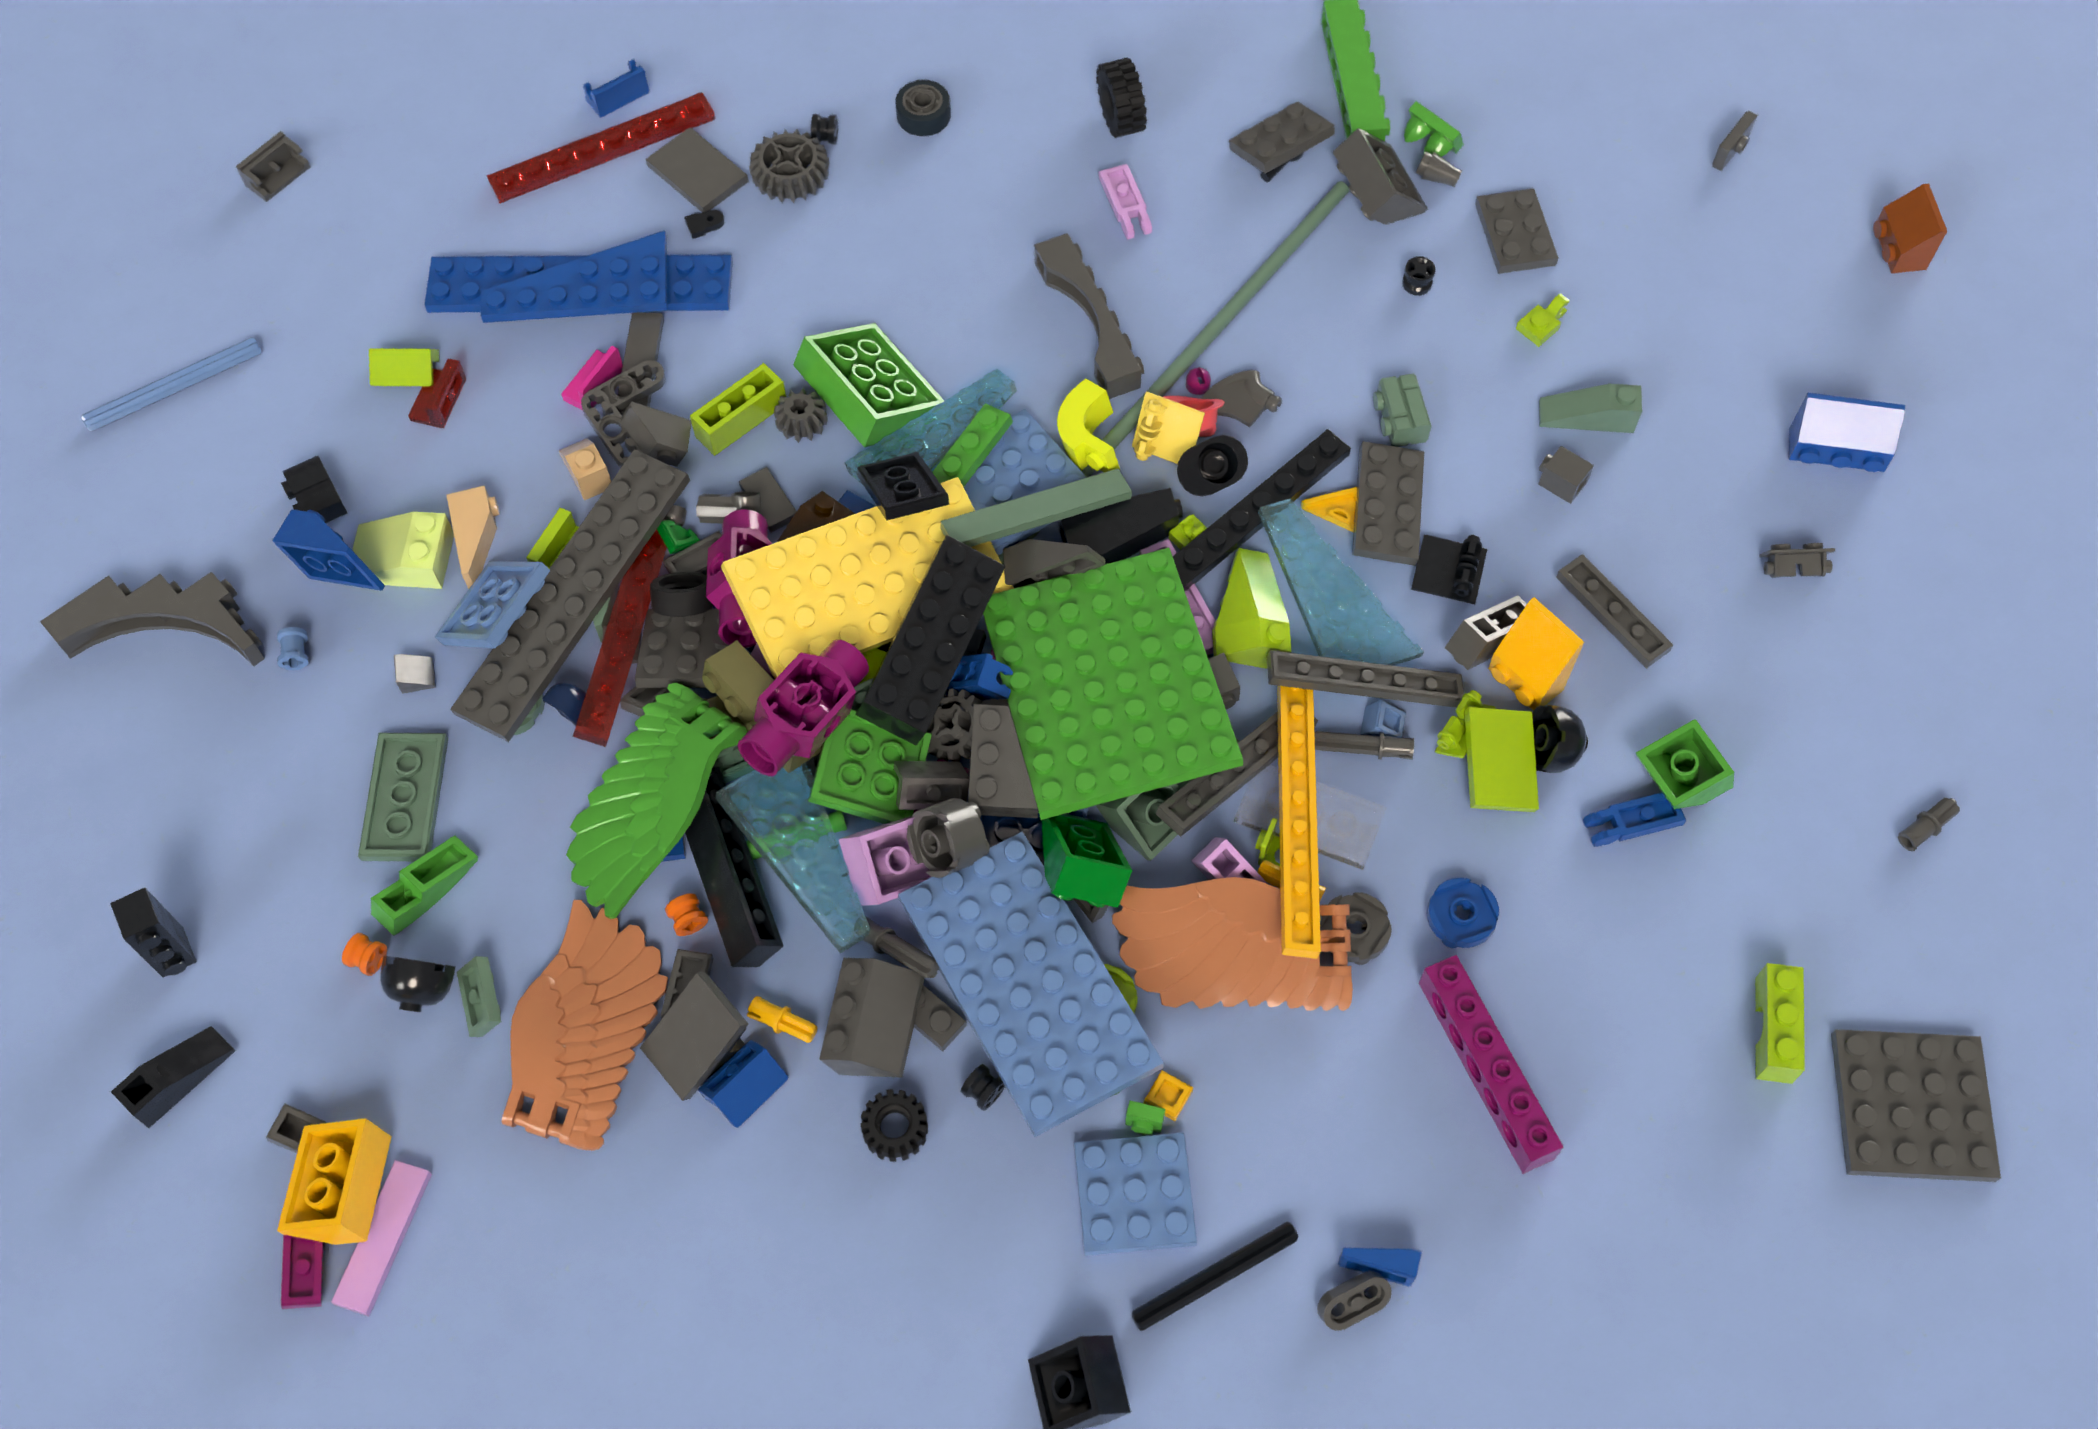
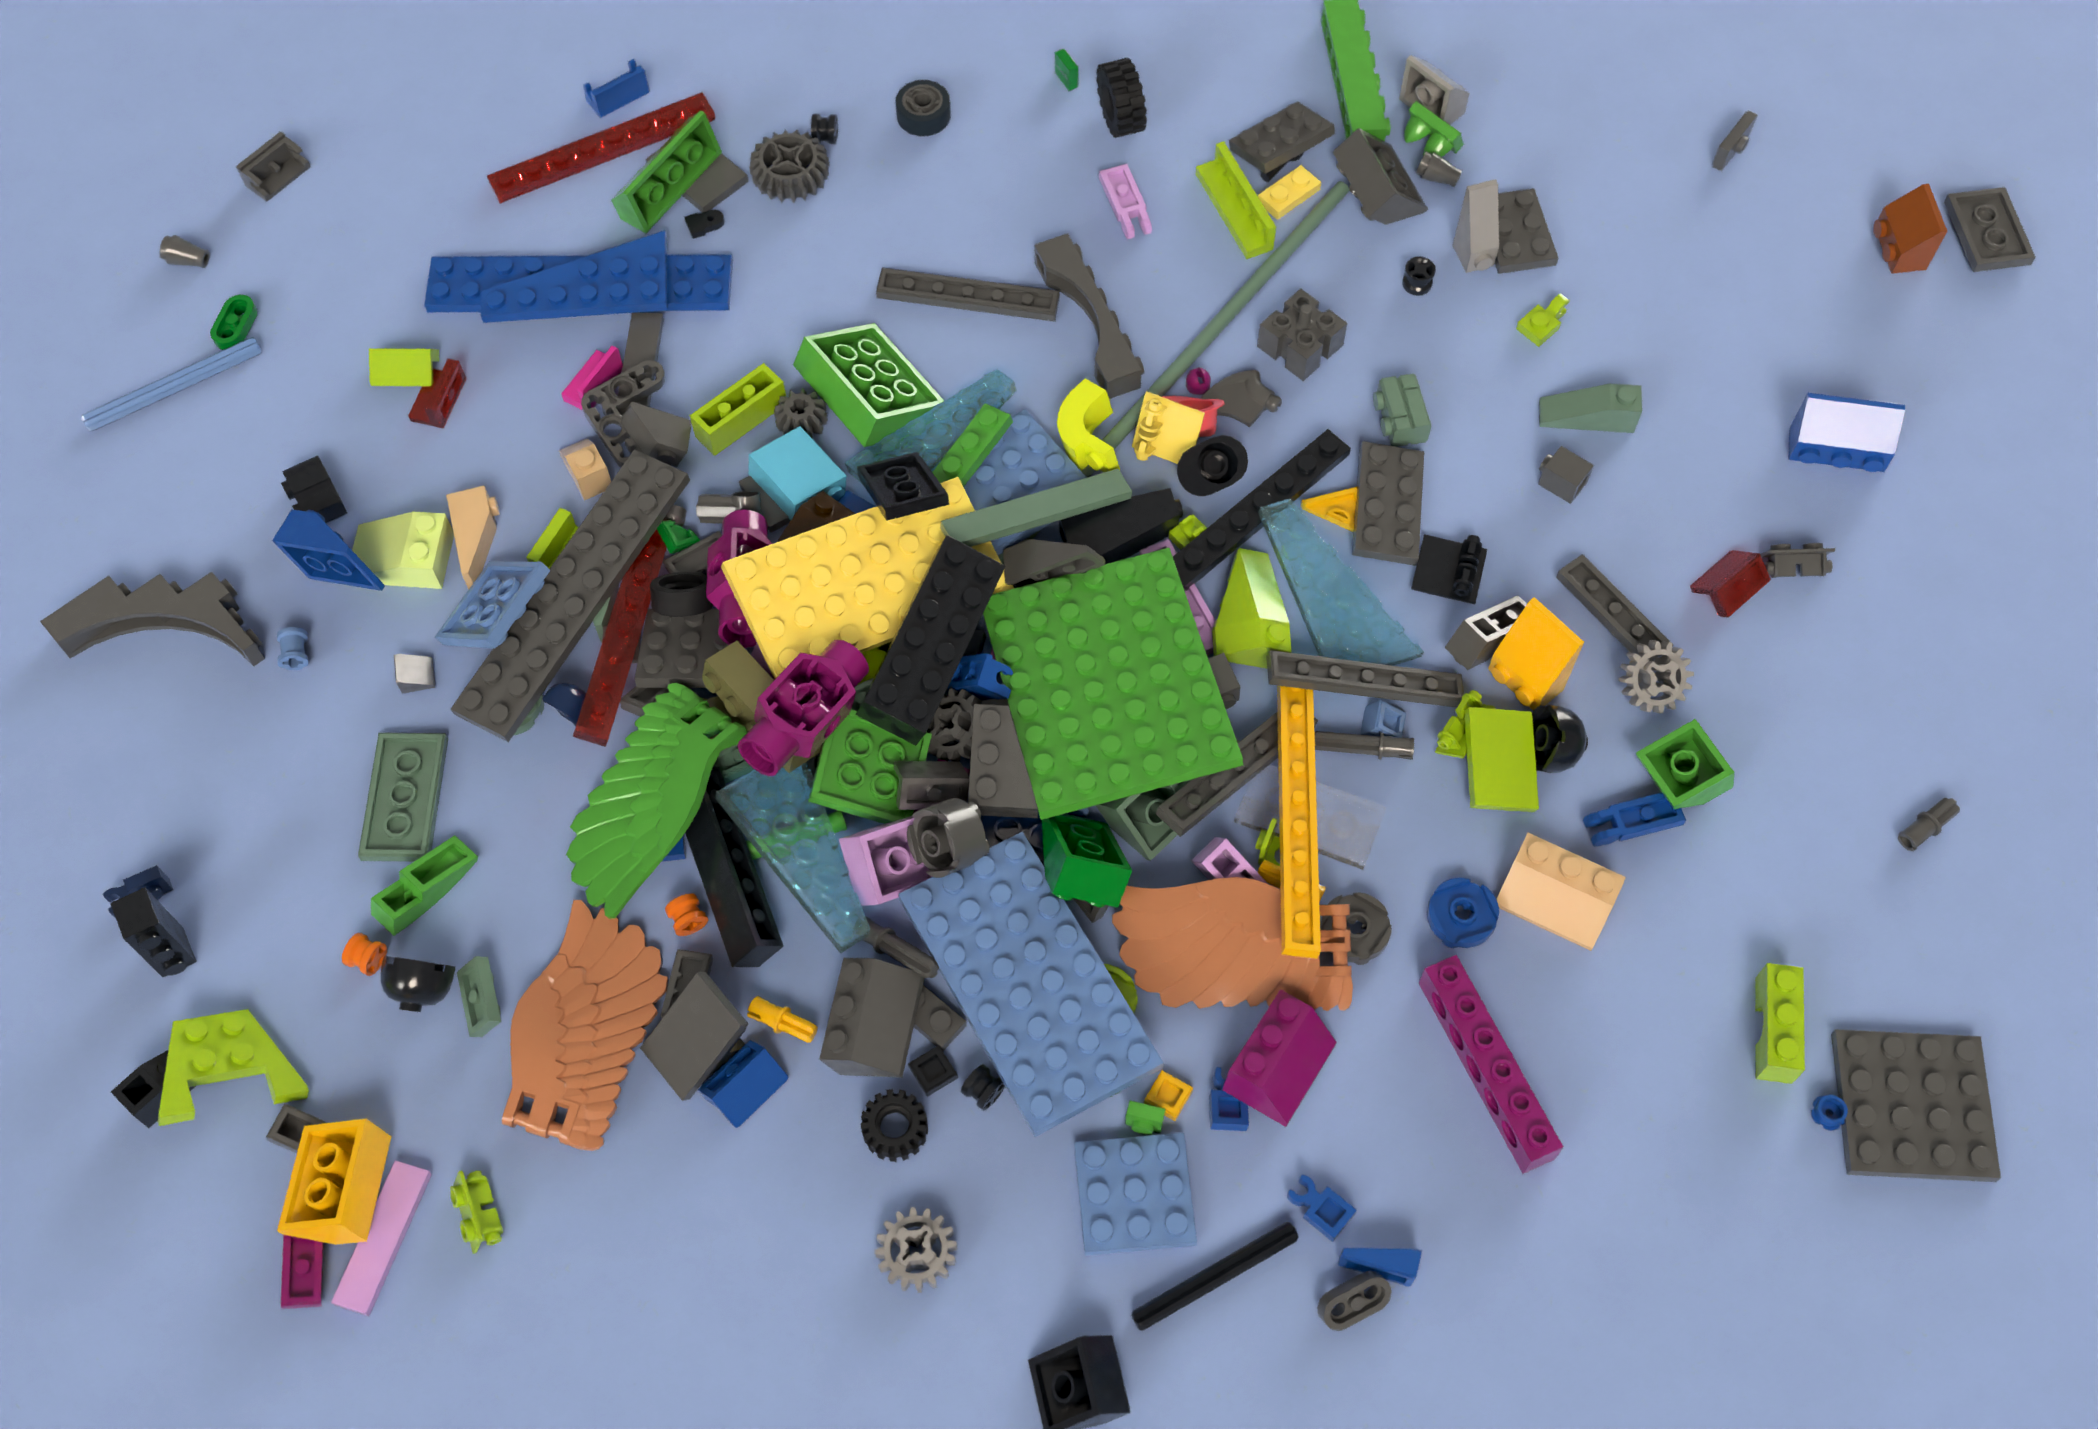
(153, 879): none -> dark blue plate
(181, 252): none -> dark grey cone
(222, 1050): none -> lime wing
(230, 325): none -> green plate
(469, 1197): none -> lime hinge
(668, 174): none -> bright green slope
(795, 471): none -> medium azure brick
(904, 1239): none -> light grey gear
(932, 1071): none -> black tile
(968, 294): none -> dark grey tile
(1066, 69): none -> green tile
(1225, 1110): none -> blue plate
(1237, 203): none -> lime fence
(1280, 1059): none -> magenta slope
(1289, 192): none -> light yellow plate
(1301, 334): none -> dark grey brick
(1325, 1211): none -> blue plate
(1432, 90): none -> light grey slope
(1478, 227): none -> light grey slope
(1560, 891): none -> tan slope
(1643, 681): none -> light grey gear
(1732, 581): none -> clear red panel
(1835, 1105): none -> blue plate
(1989, 229): none -> dark grey plate

